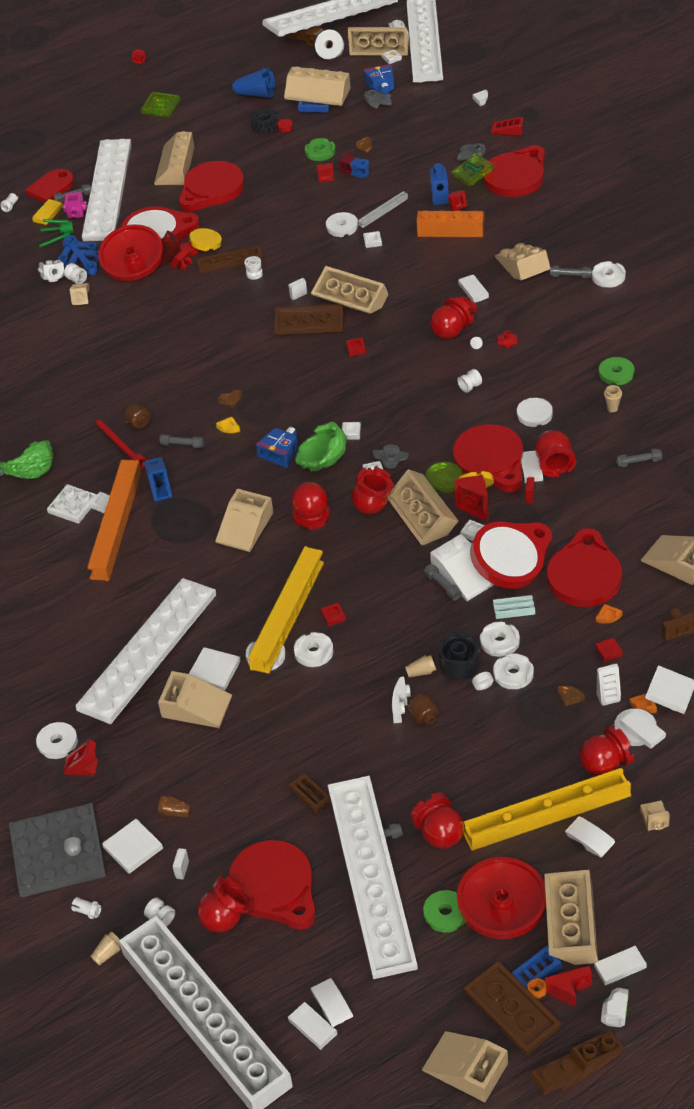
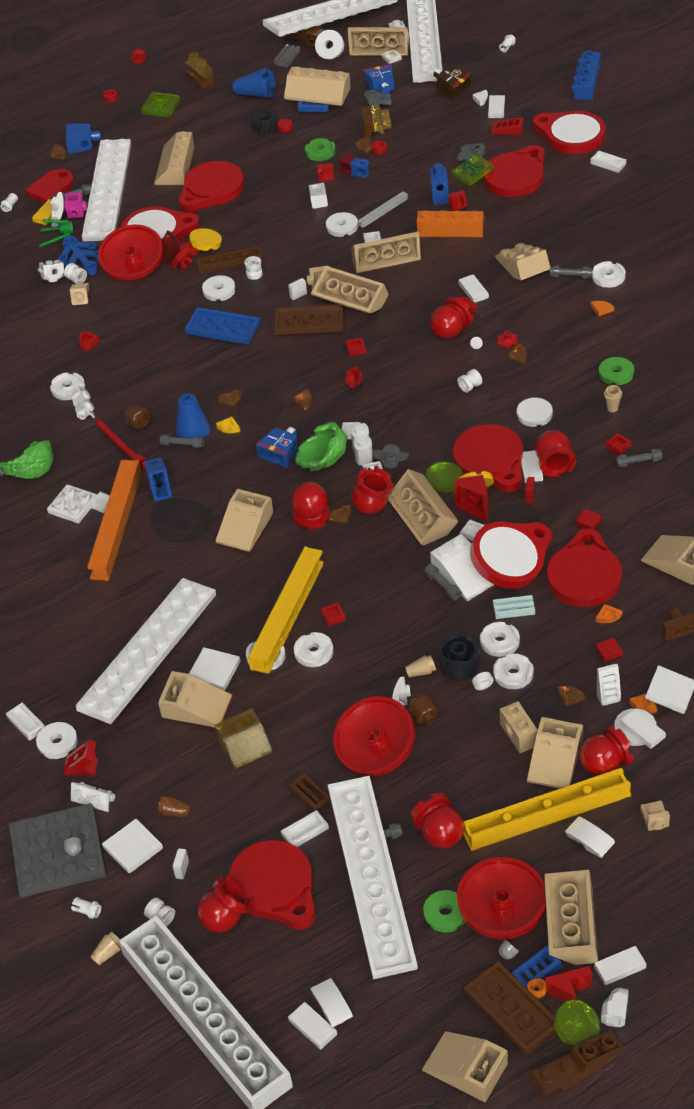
(25, 721): none -> white tile
(57, 208): none -> white slope
(58, 152): none -> clear orange tile
(59, 382): none -> white tile
(80, 137): none -> blue torso
(82, 403): none -> white hinge
(87, 340): none -> red tile
(88, 794): none -> white hinge
(110, 96): none -> red tile
(191, 418): none -> blue cone
(200, 71): none -> clear yellow hips
(212, 293): none -> white tile
(222, 325): none -> blue plate
(243, 738): none -> clear yellow slope
(284, 55): none -> clear tile
(303, 399): none -> clear orange tile
(305, 829): none -> white tile
(314, 275): none -> tan bracket
(318, 195): none -> white slope
(341, 514): none -> clear orange tile
(354, 377): none -> red plant
(361, 444): none -> white brick
(374, 736): none -> red dish
(375, 119): none -> hips
(379, 147): none -> red tile
(386, 252): none -> tan slope
(452, 81): none -> dark brown torso
(496, 106): none -> white tile
(507, 950): none -> light grey hinge
(509, 40): none -> white pin
(518, 354): none -> clear orange tile
(518, 726): none -> tan brick
(555, 753): none -> tan slope
(571, 131): none -> piece
(576, 1022): none -> clear neon green tile
(586, 75): none -> blue brick
(588, 519): none -> red tile
(602, 307): none -> orange tile
(608, 161): none -> white tile
(618, 444): none -> red tile

